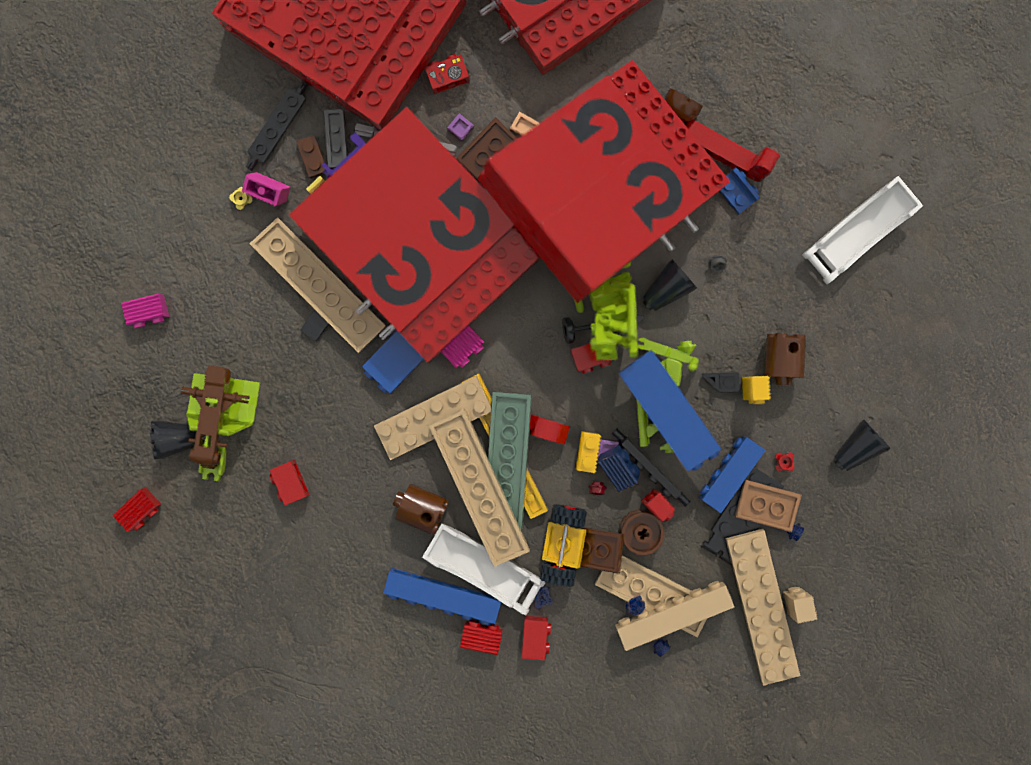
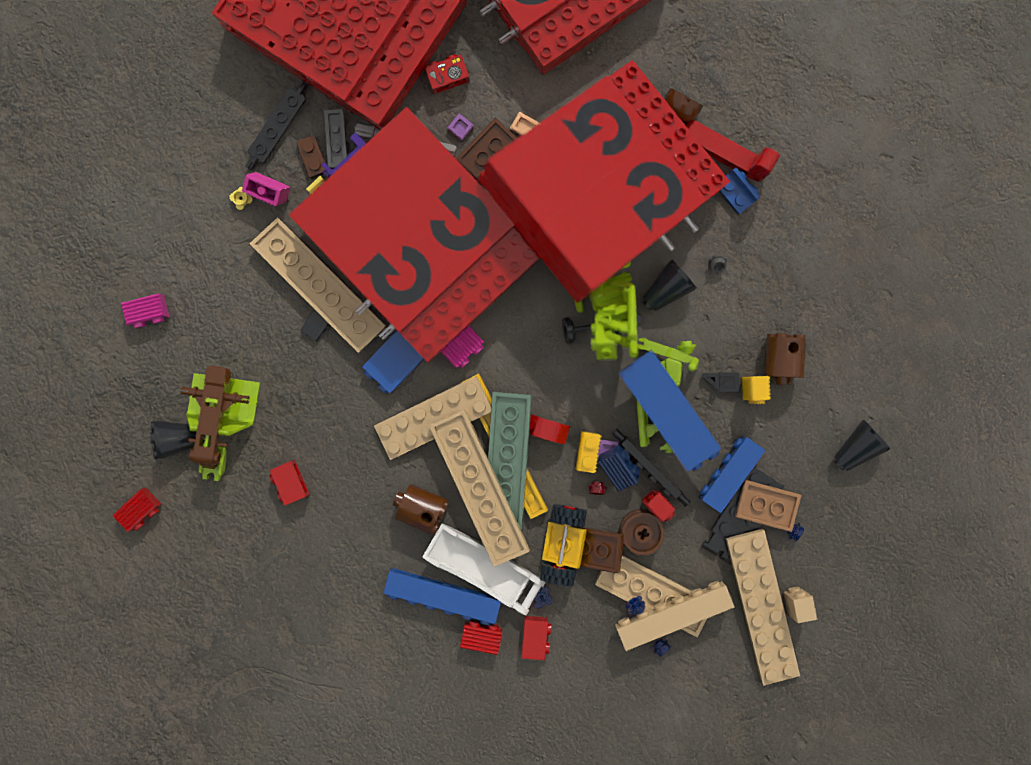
(585, 359): red brick -> none
(789, 457): red plate -> none
(863, 228): white windscreen -> none

